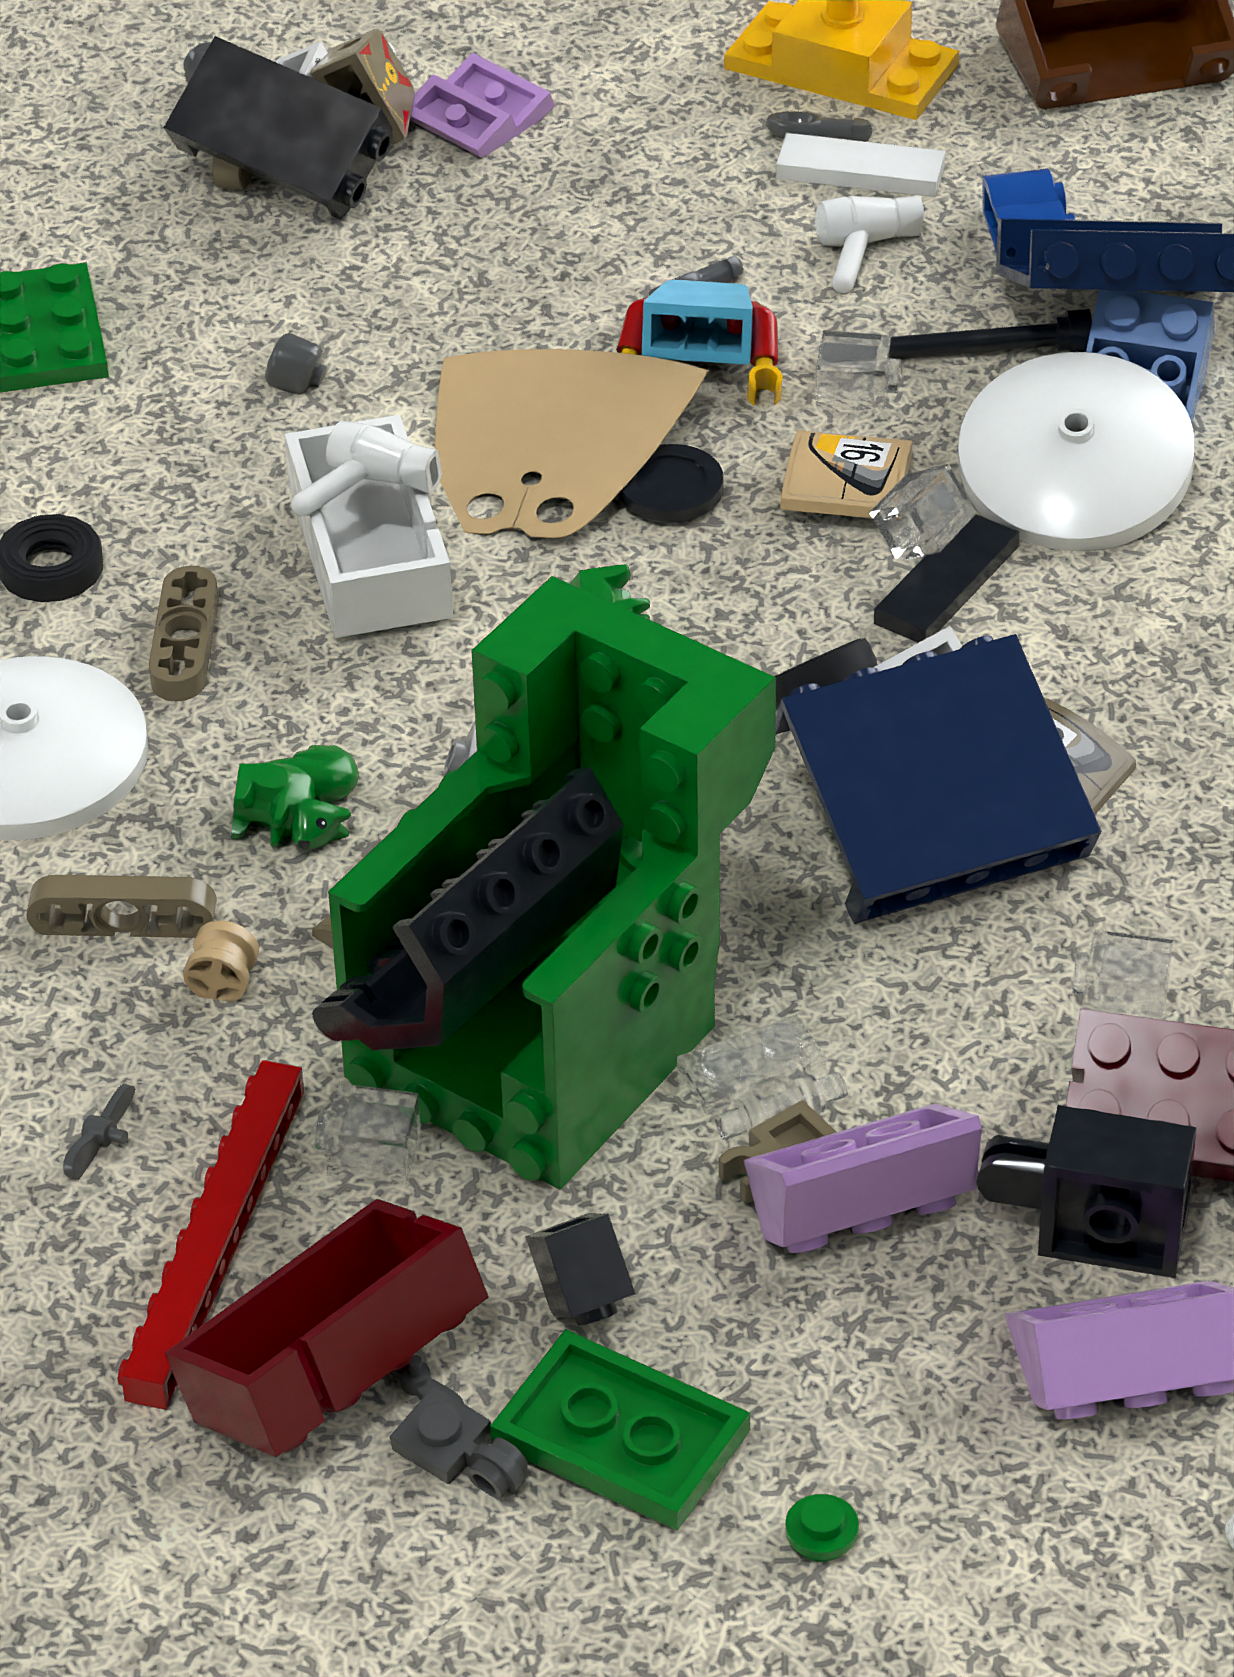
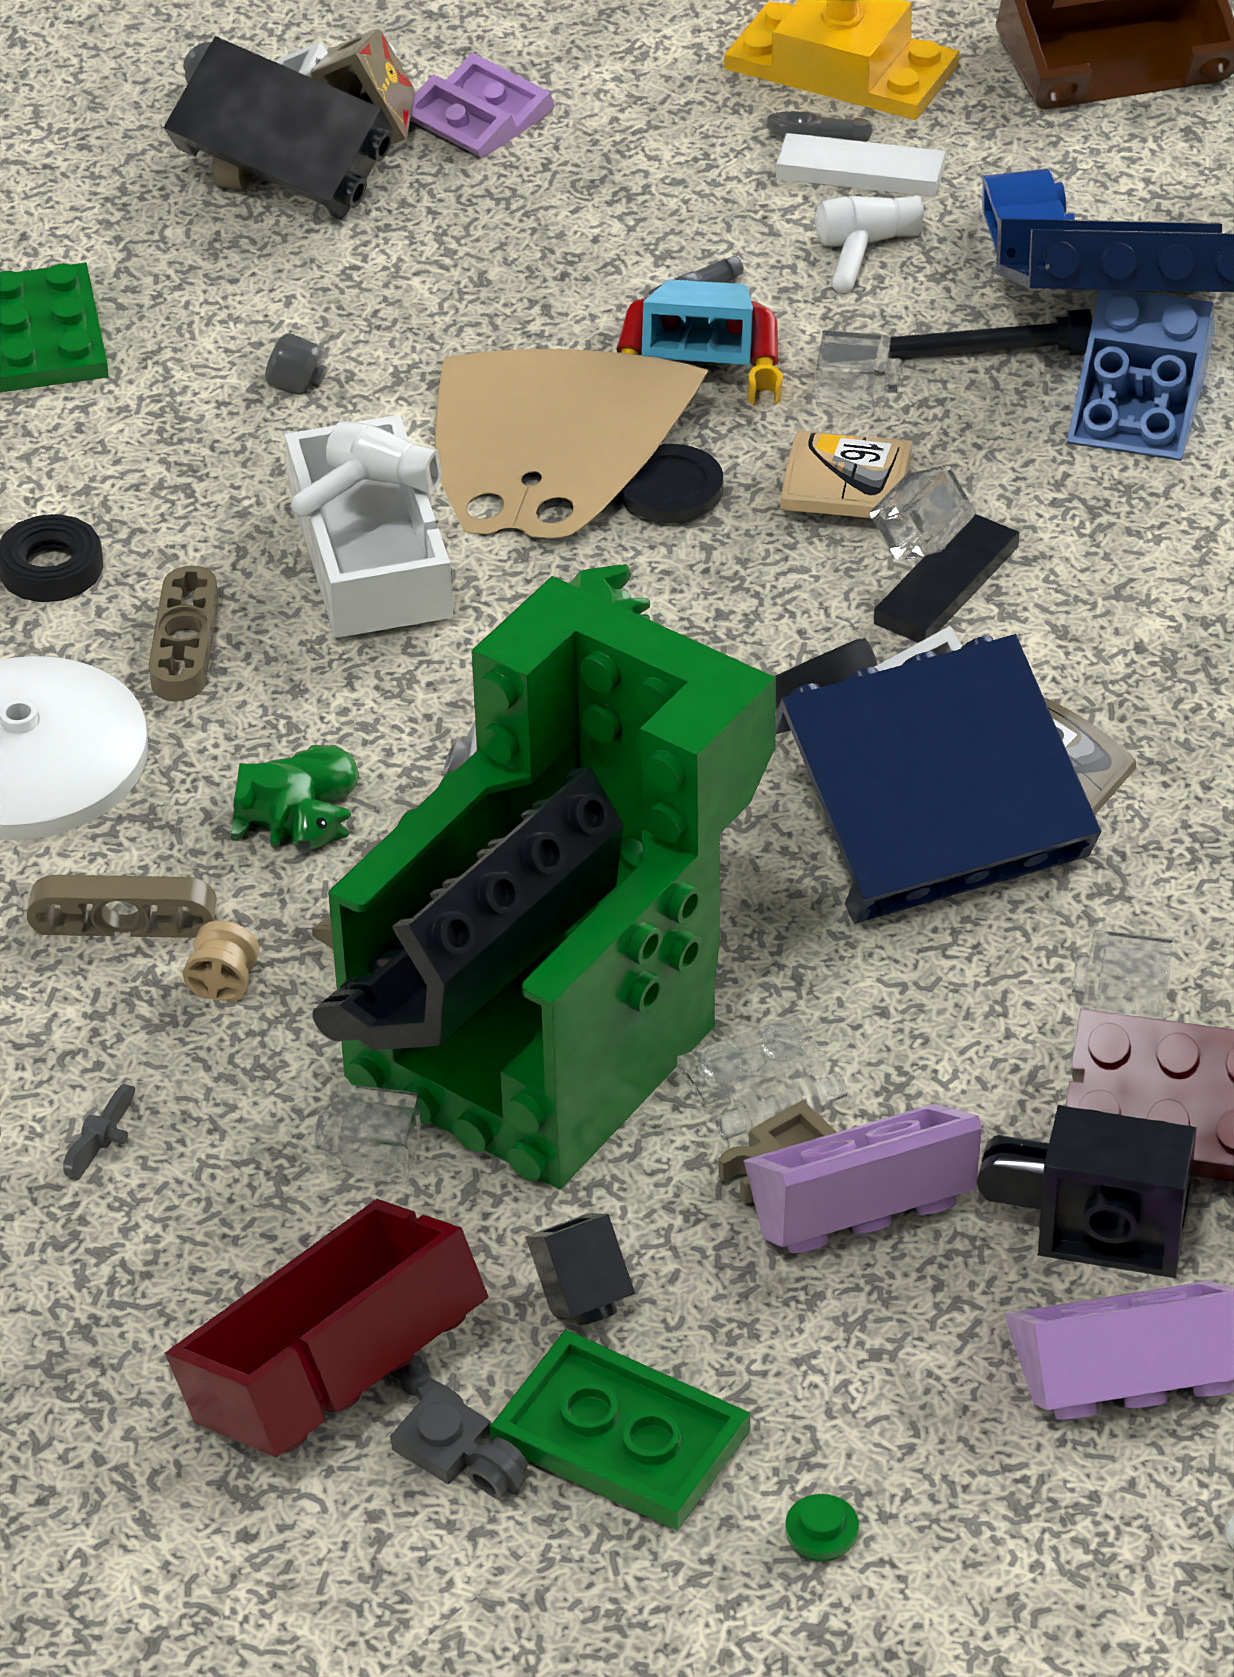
(213, 1231): red piece -> none
(1077, 451): white dish -> none

